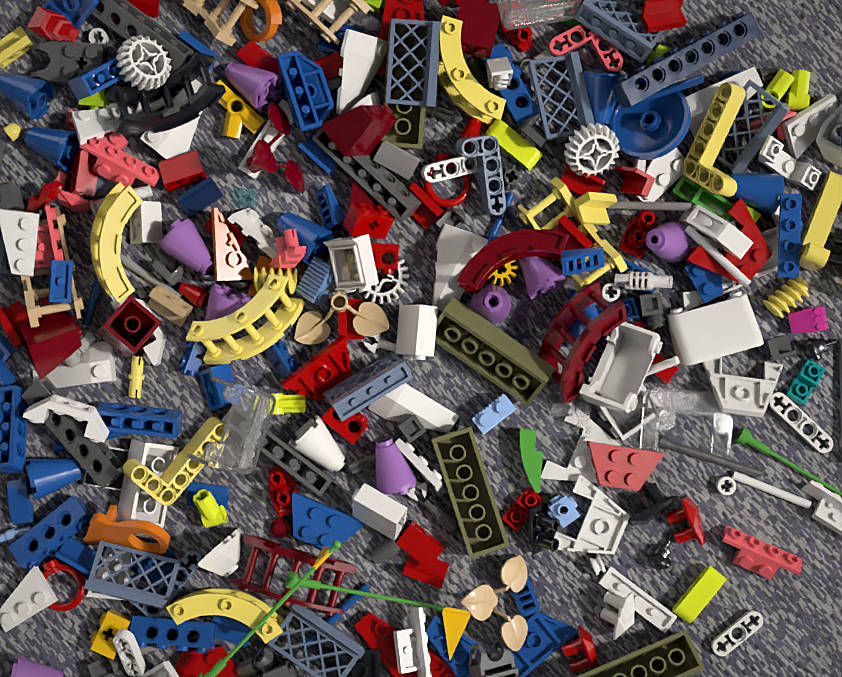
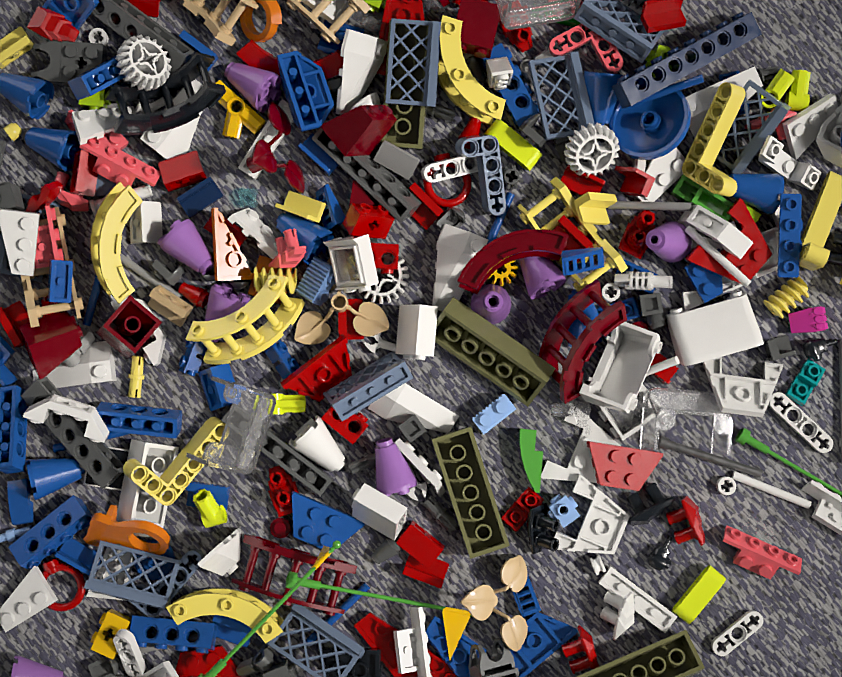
(303, 206): none -> light yellow panel

